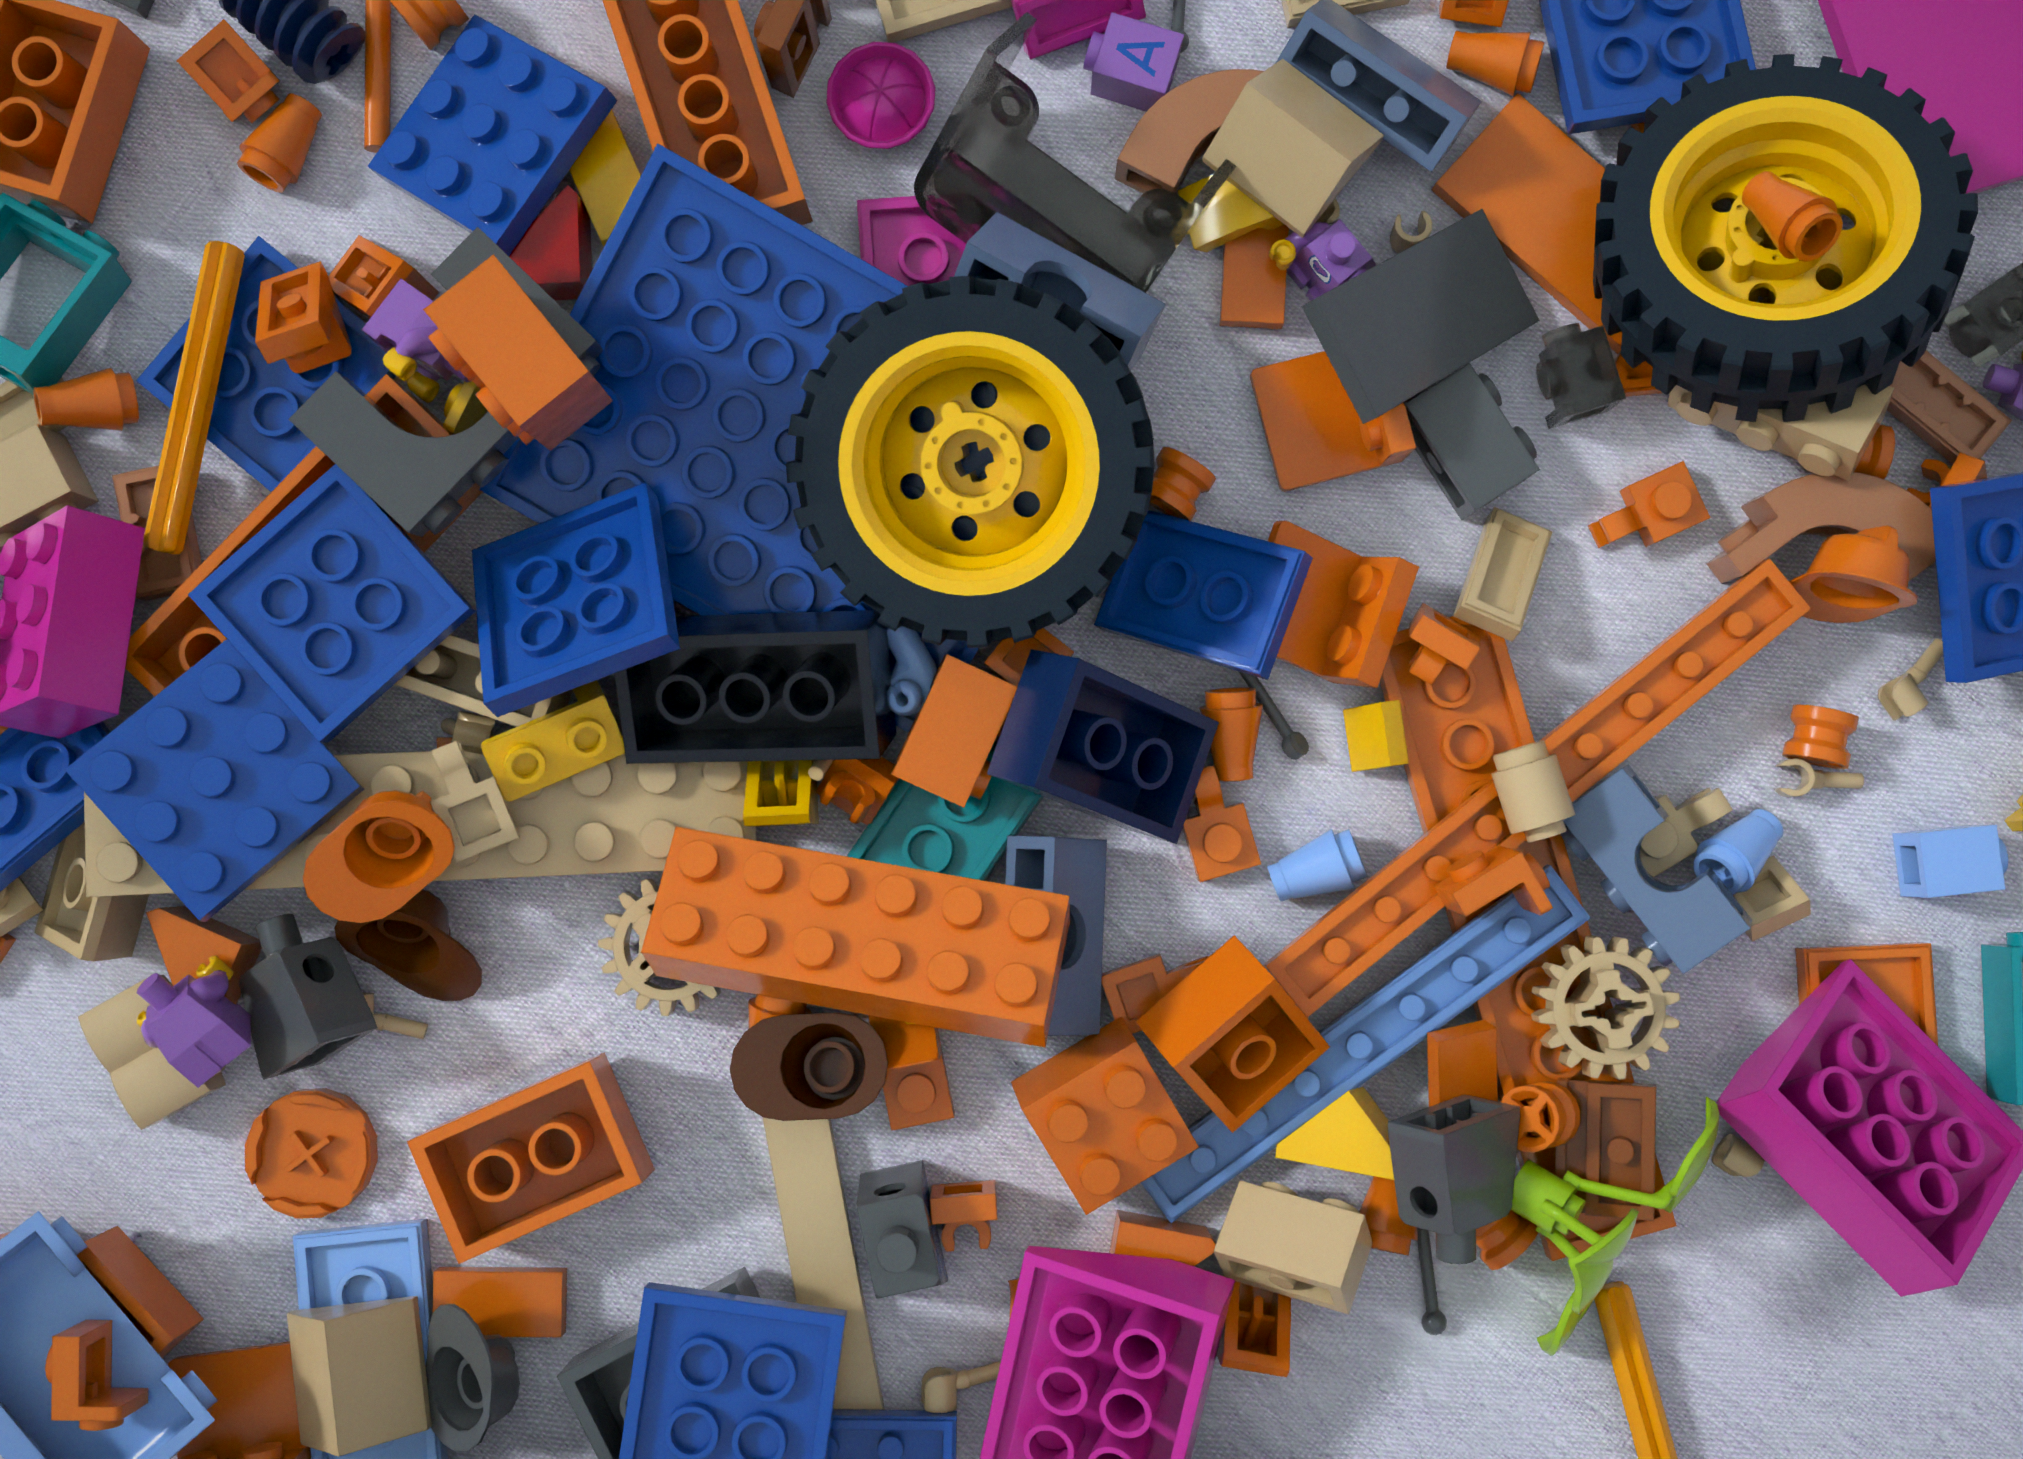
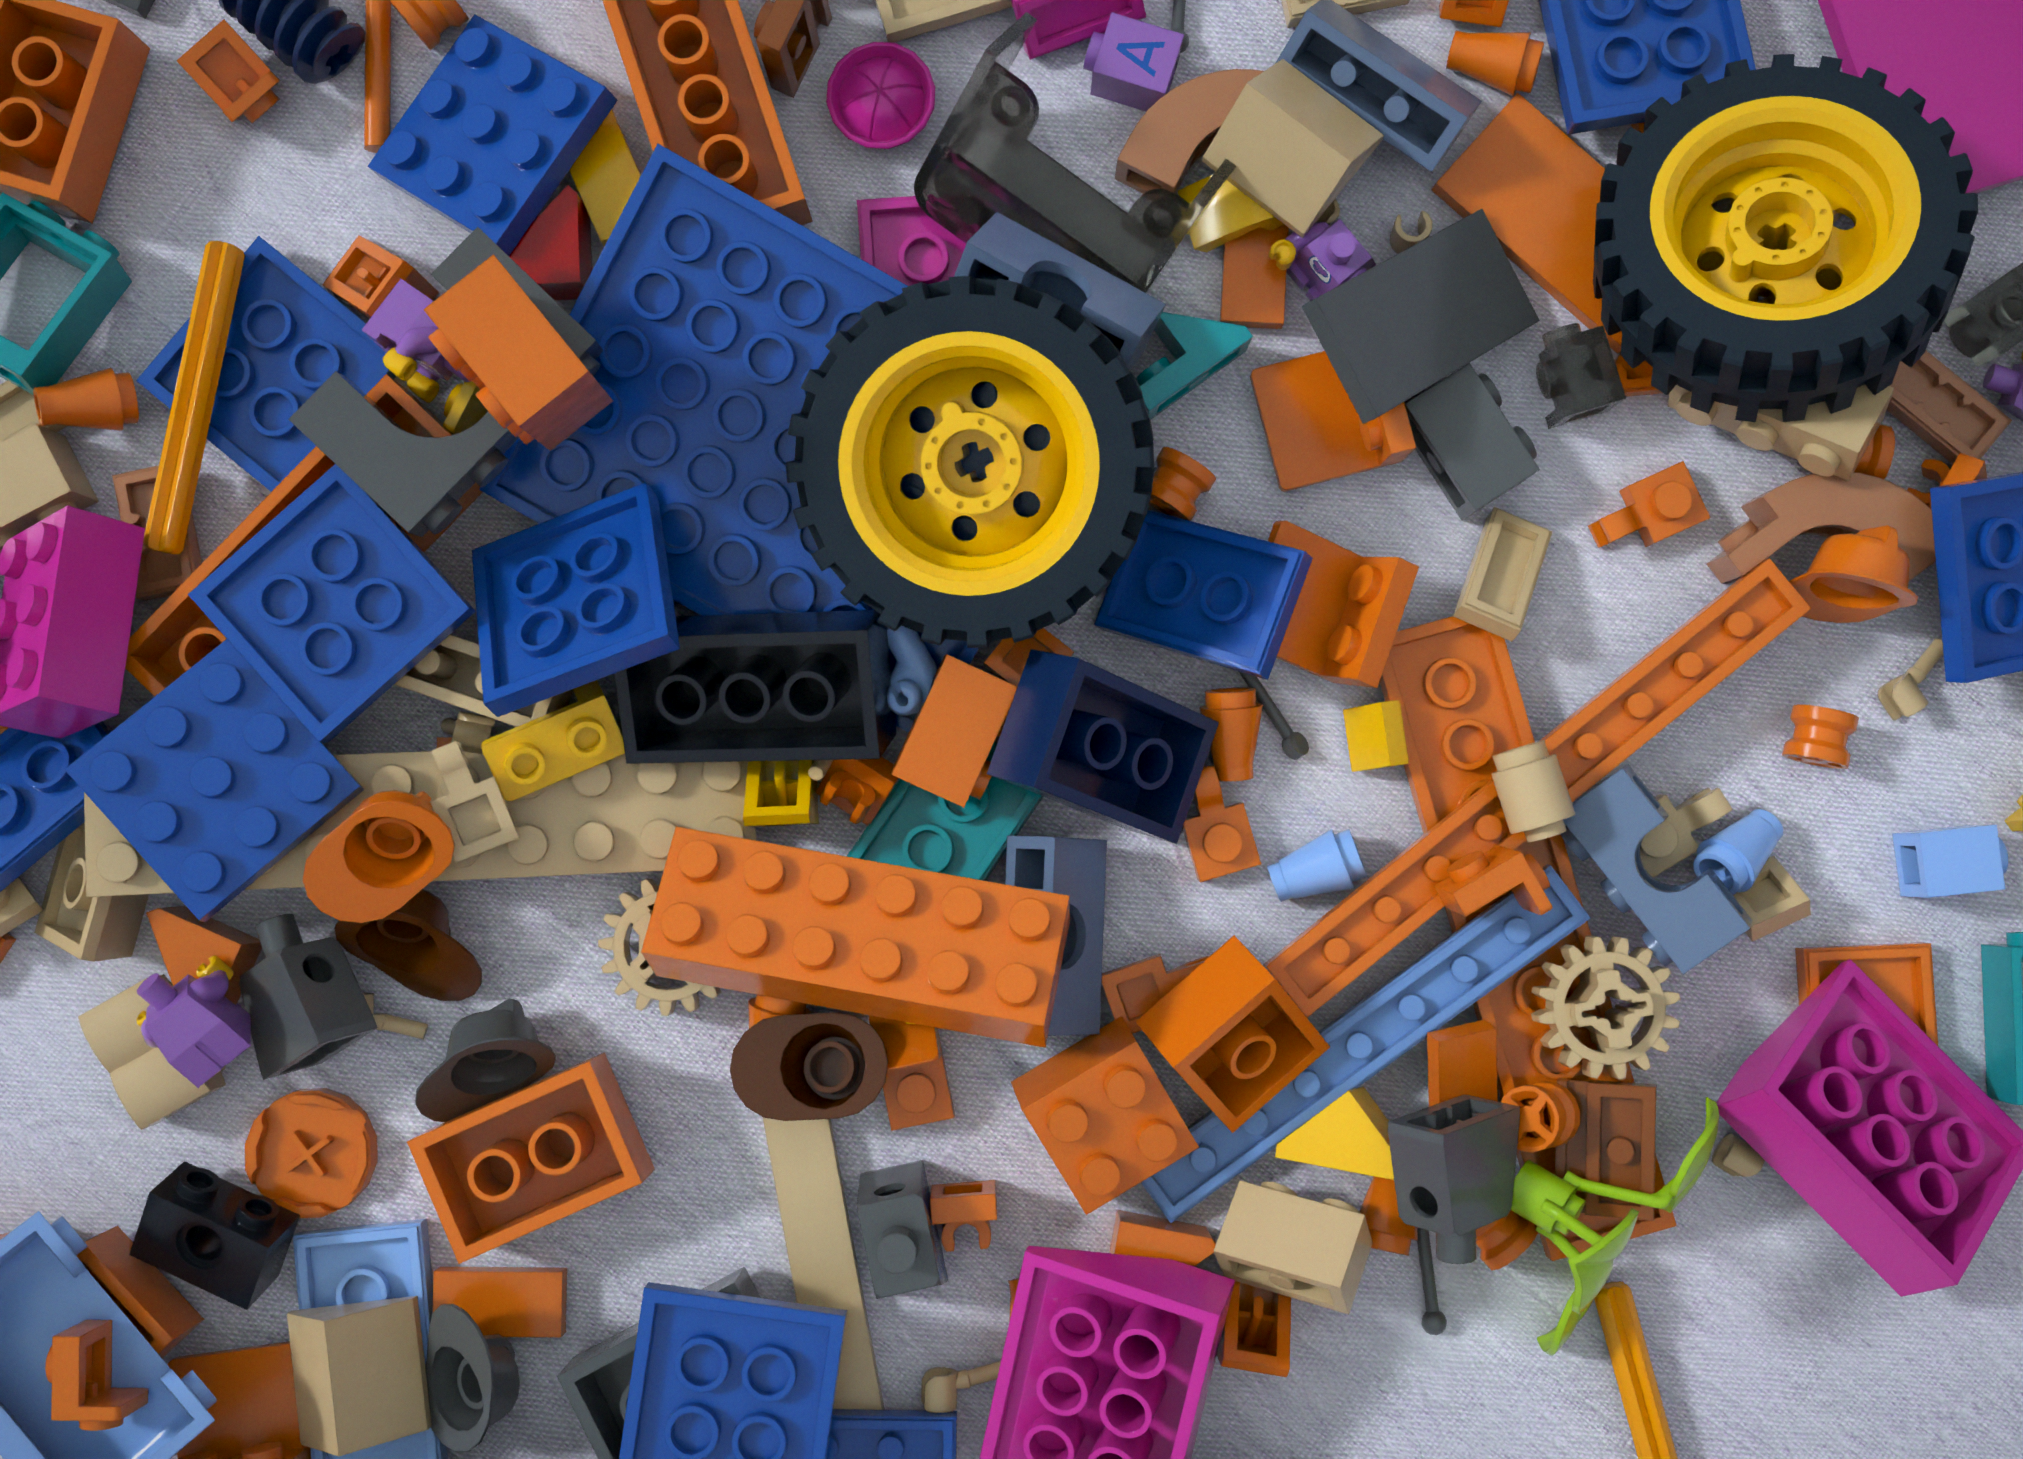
(214, 1234): none -> black brick
(280, 144): orange cone -> none
(301, 320): orange slope -> none
(485, 1060): none -> dark grey piece
(1199, 351): none -> teal slope
(1439, 640): orange tile -> none
(1794, 218): orange cone -> none
(1818, 779): tan hand -> none

